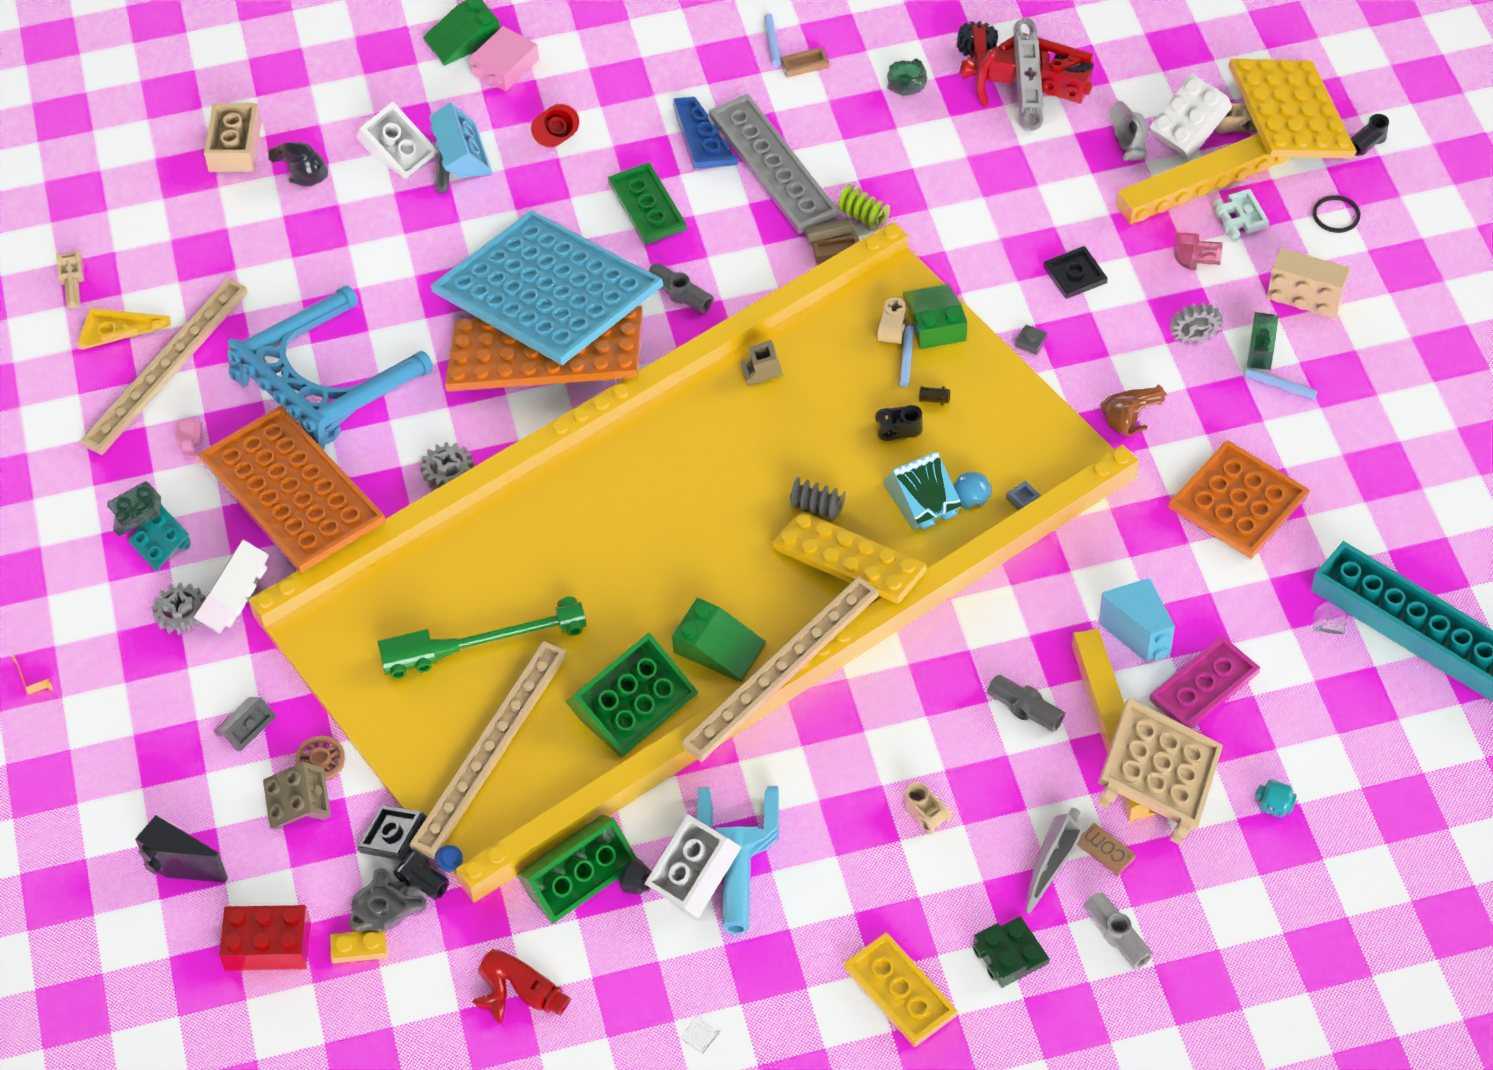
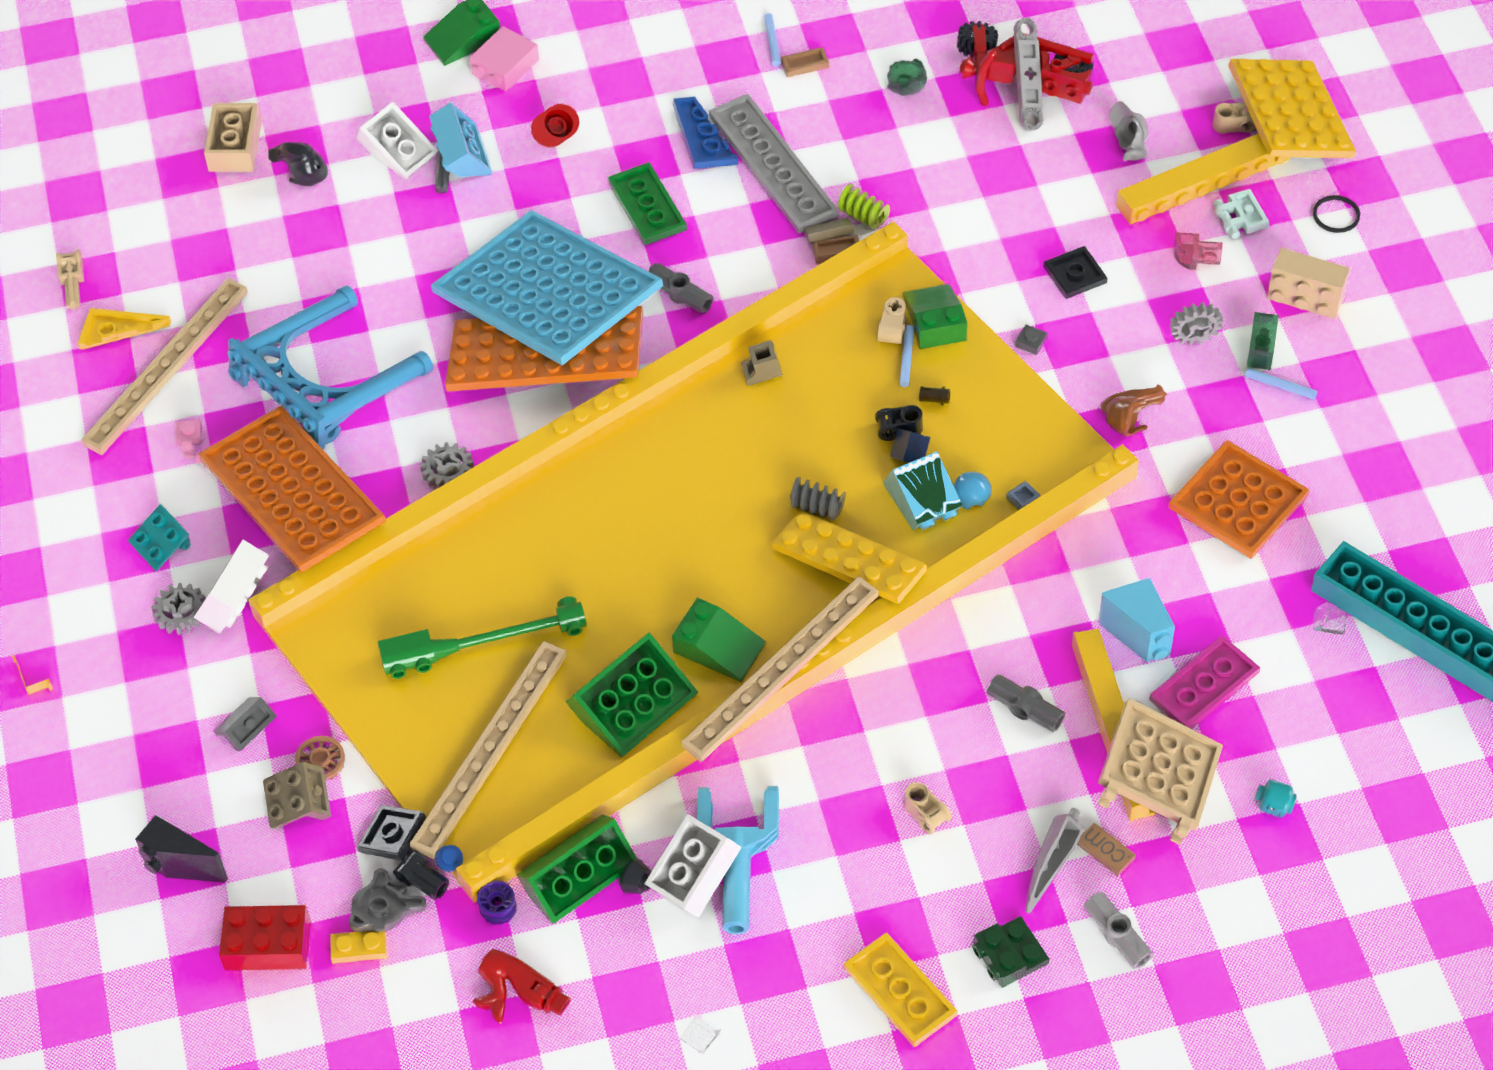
(134, 507): bracket -> none
(487, 899): none -> dark purple wheel
(909, 446): none -> dark blue panel
(1190, 116): white brick -> none
(1373, 133): black piece -> none

